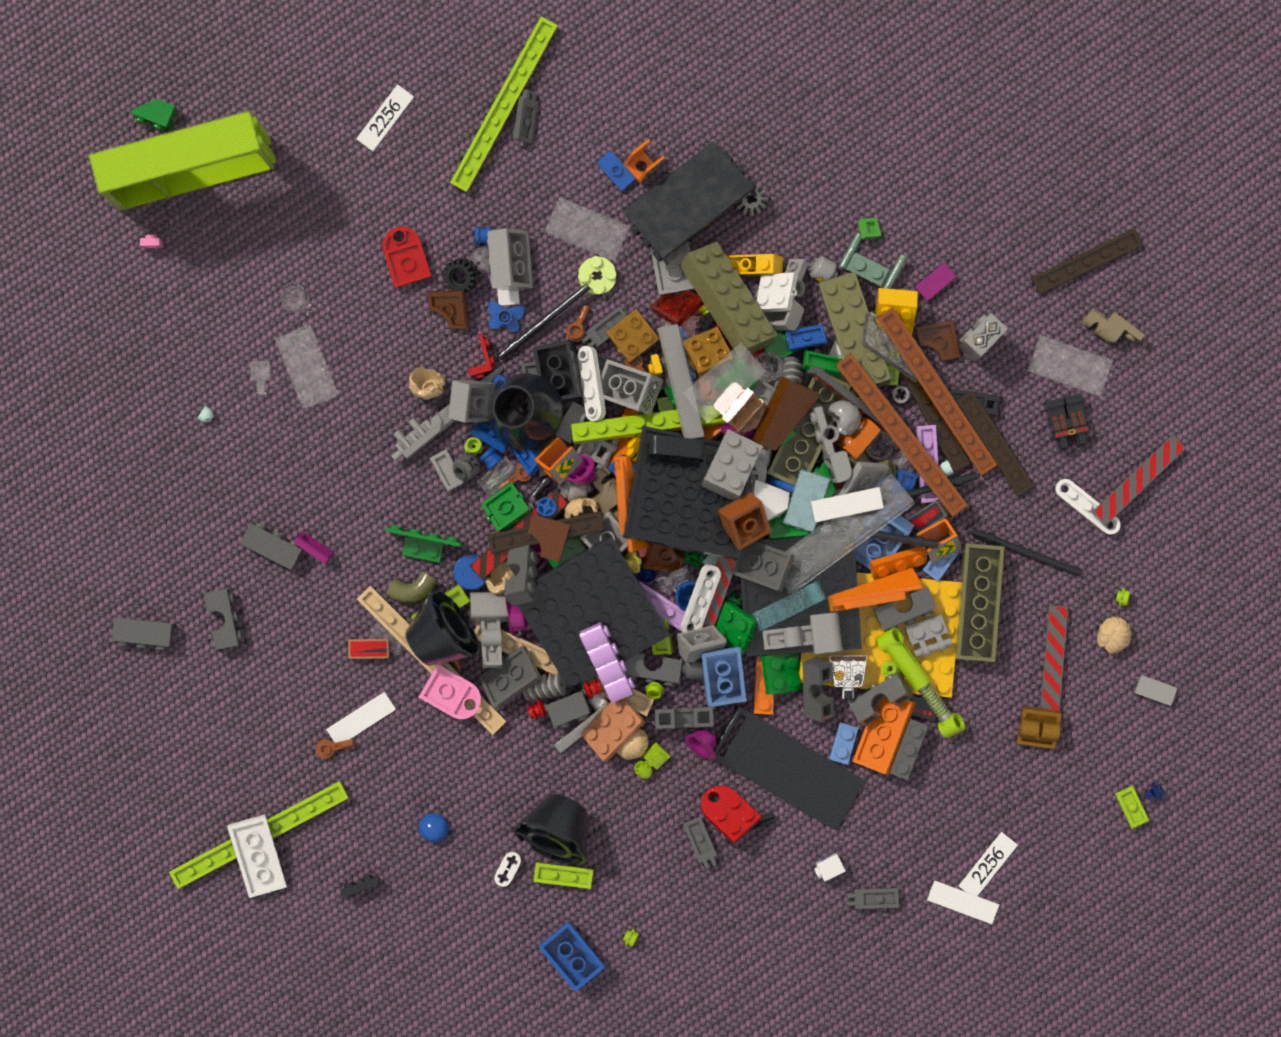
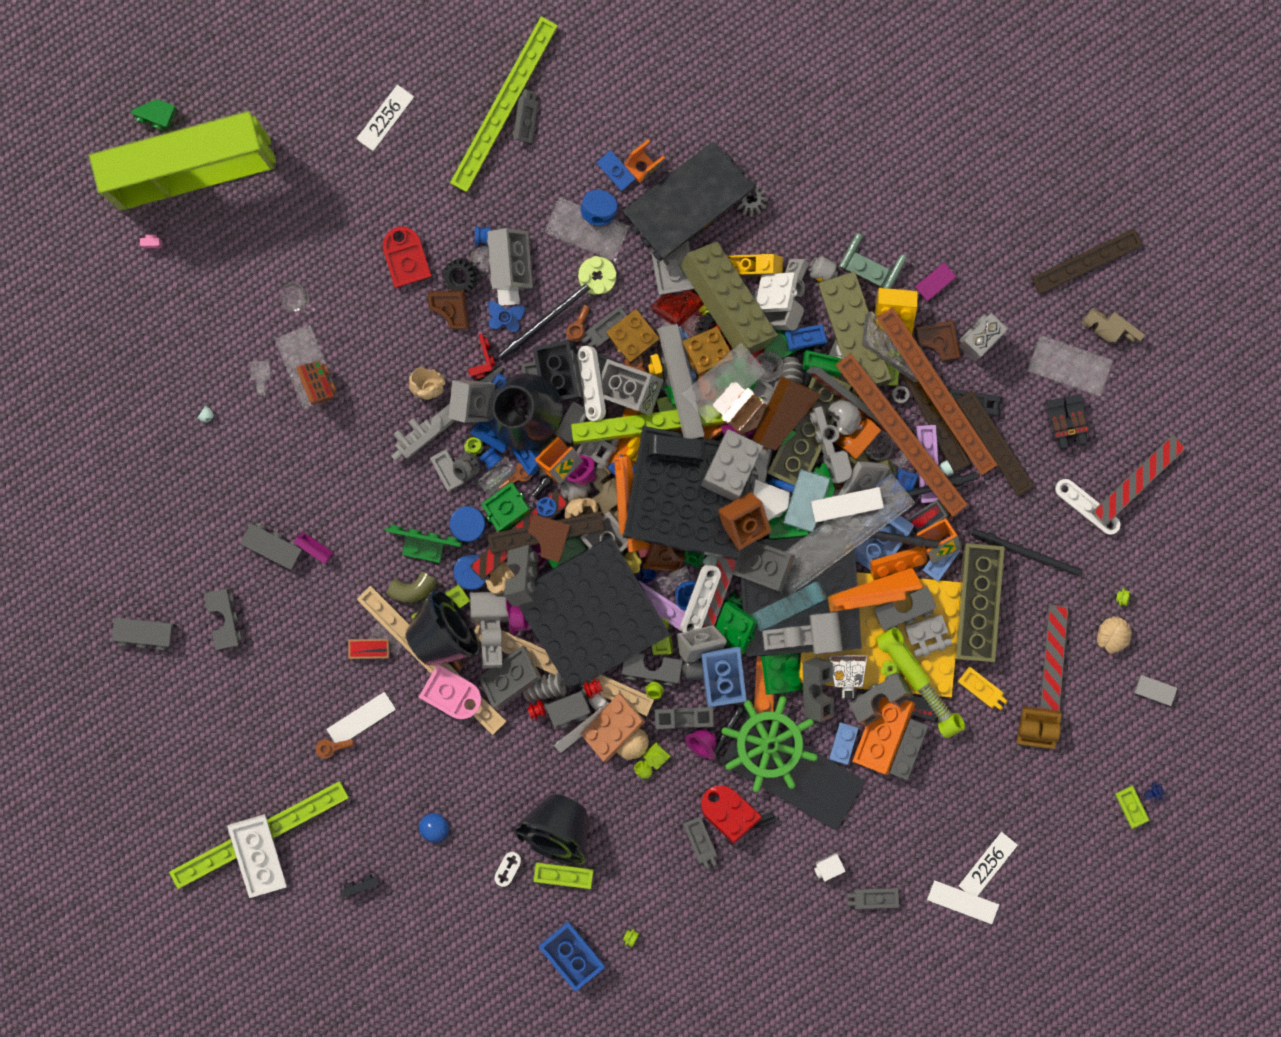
(316, 382): none -> dark orange slope
(467, 524): none -> blue head
(598, 207): none -> blue head
(607, 664): lavender brick -> none
(769, 744): none -> bright green piece
(869, 228): bright green plate -> none
(982, 688): none -> yellow hinge

